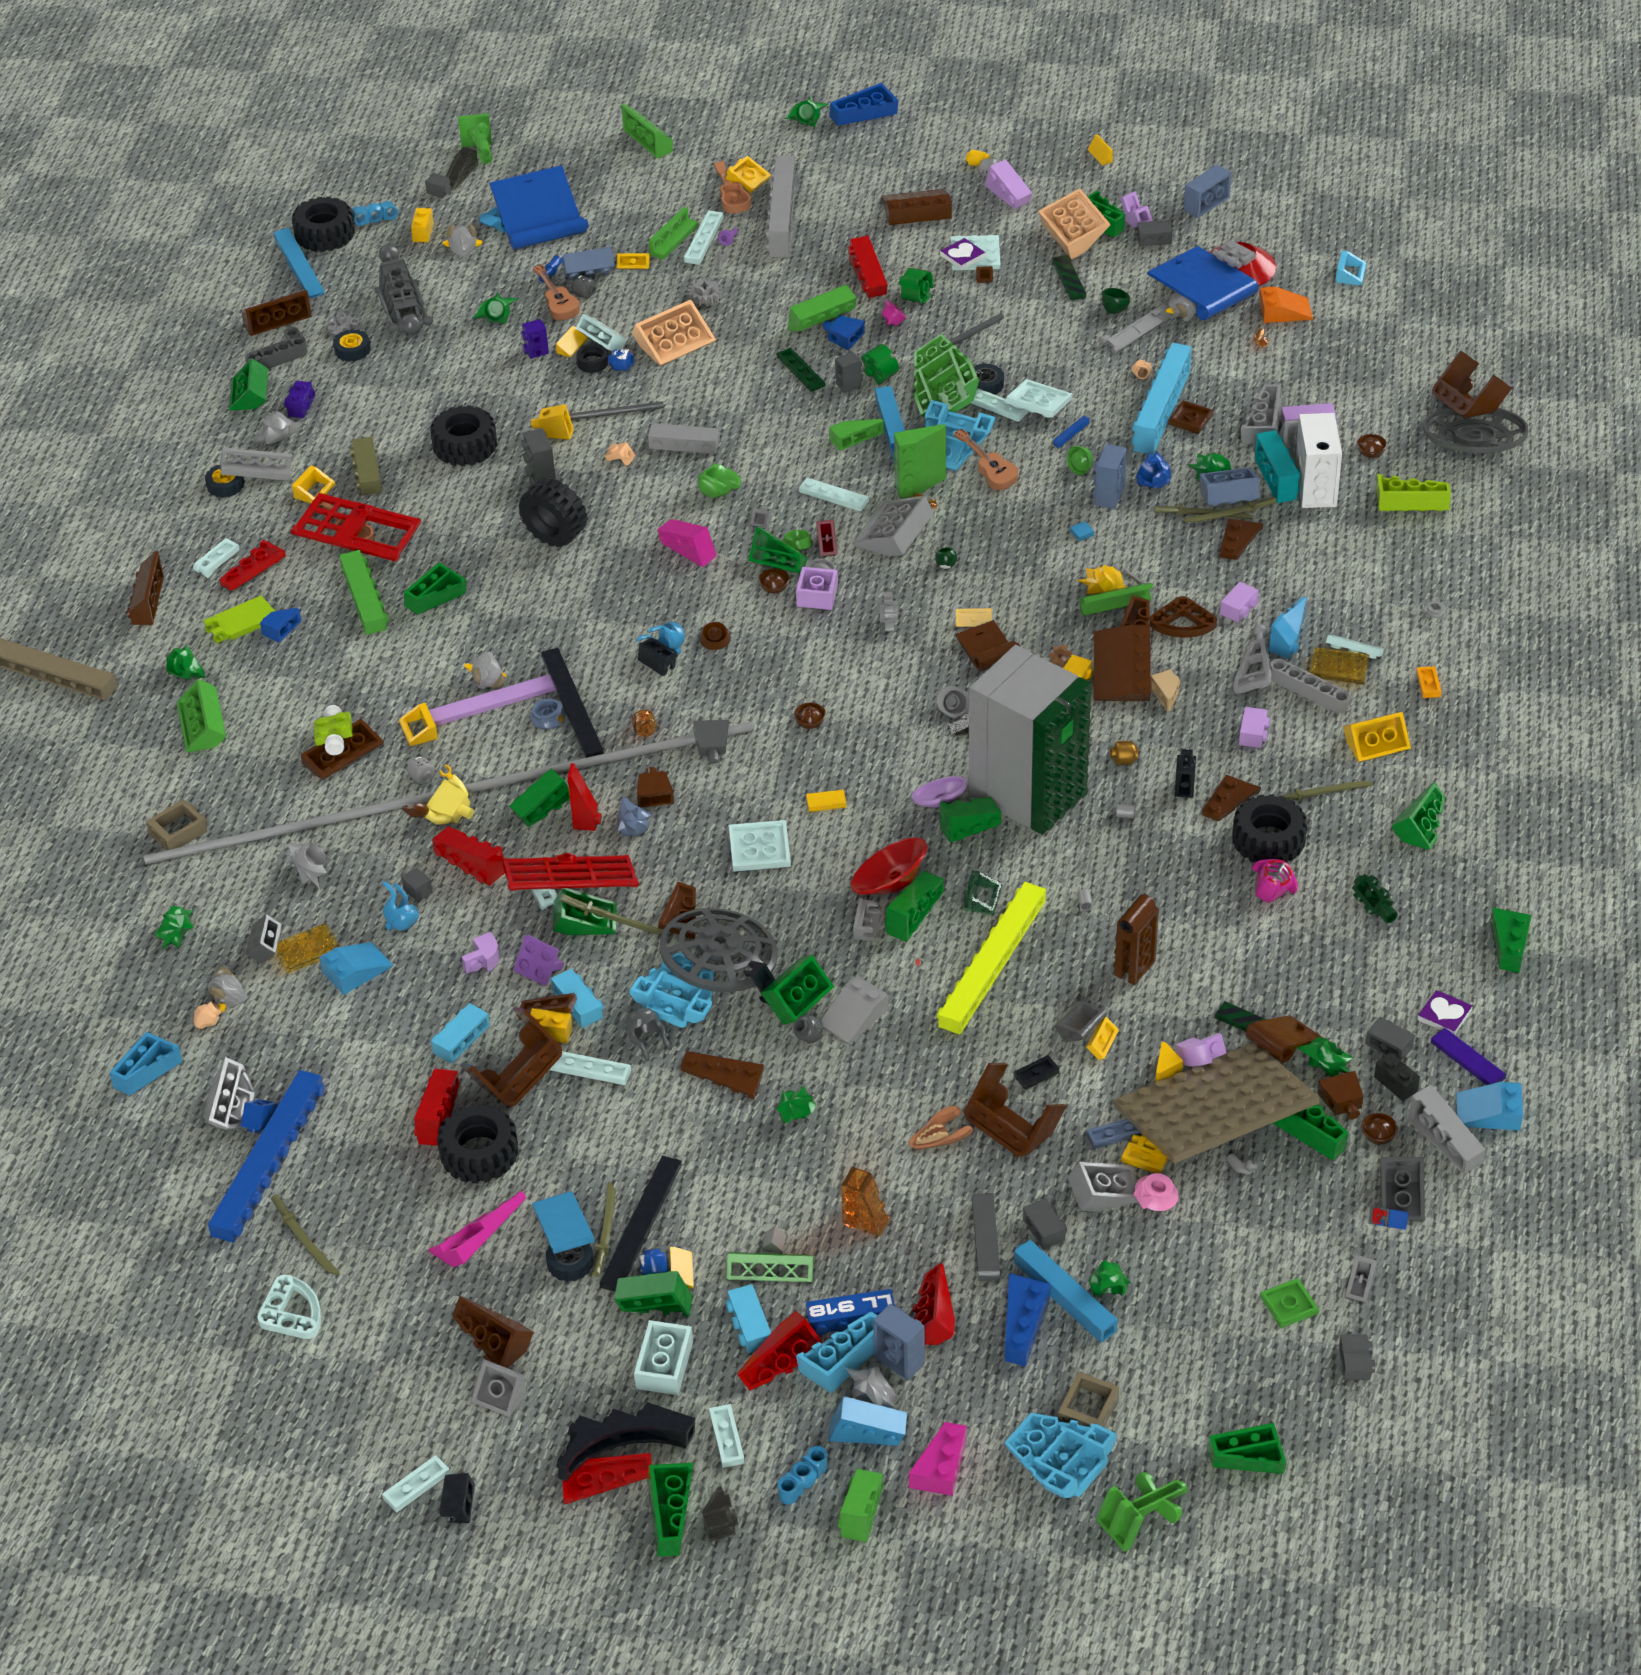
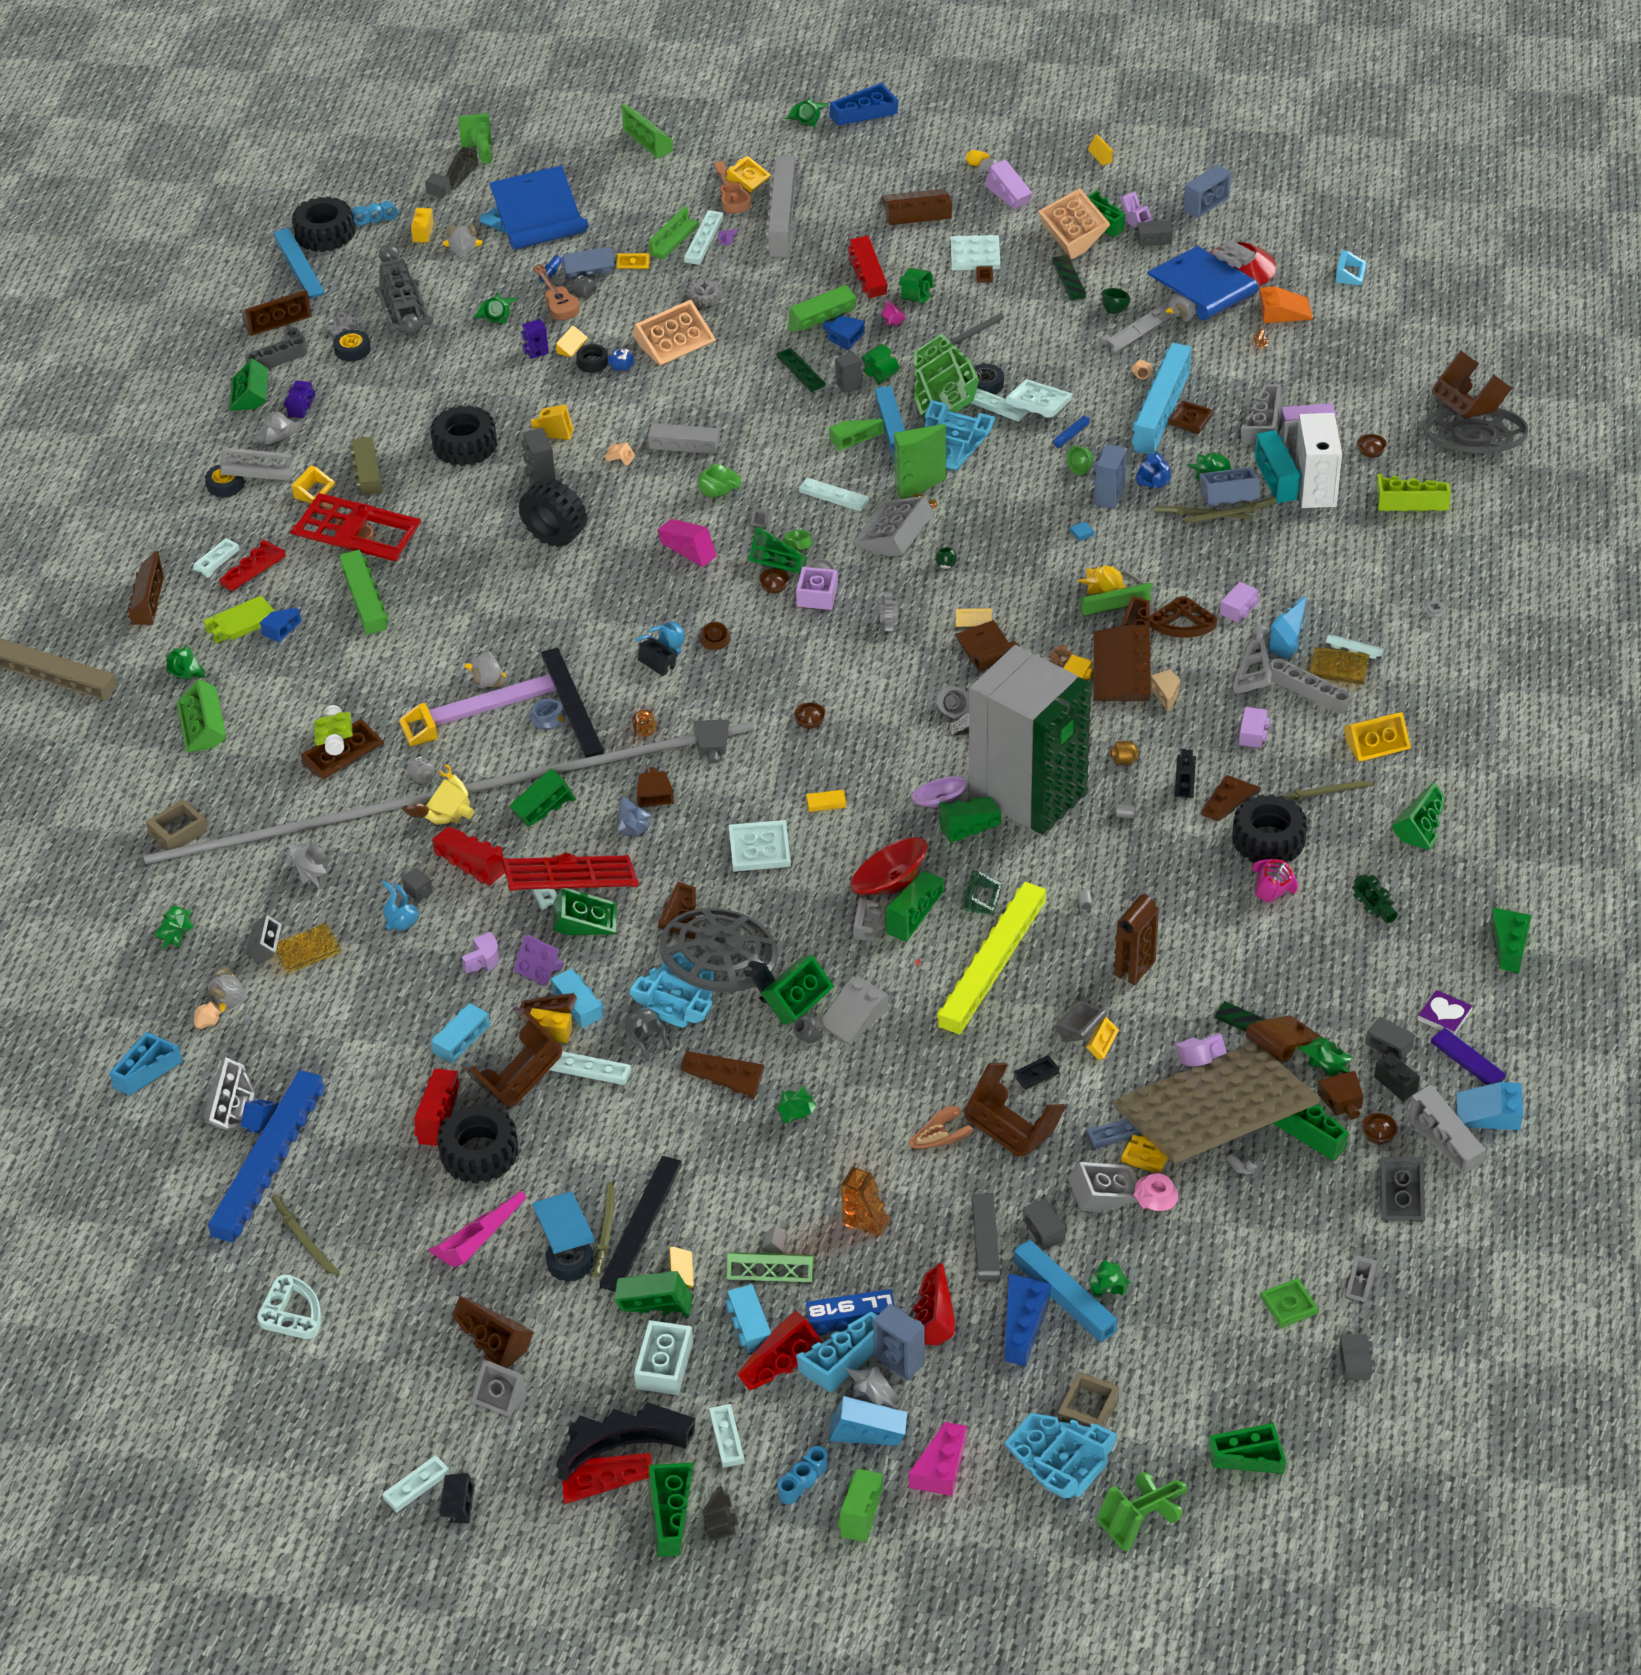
(353, 965): dark azure slope -> none
(434, 589): green wedge -> none
(583, 805): red wedge -> none
(589, 908): olive sword -> none
(600, 333): light aqua brick -> none
(617, 410): dark grey bar -> none
(653, 1262): blue head -> none
(826, 537): dark red slope -> none
(962, 253): tile -> none
(997, 471): nougat piece -> none
(1168, 1063): yellow slope -> none
(1237, 537): reddish brown wing -> none
(1388, 1218): sticker -> none
(1428, 682): light orange plate -> none

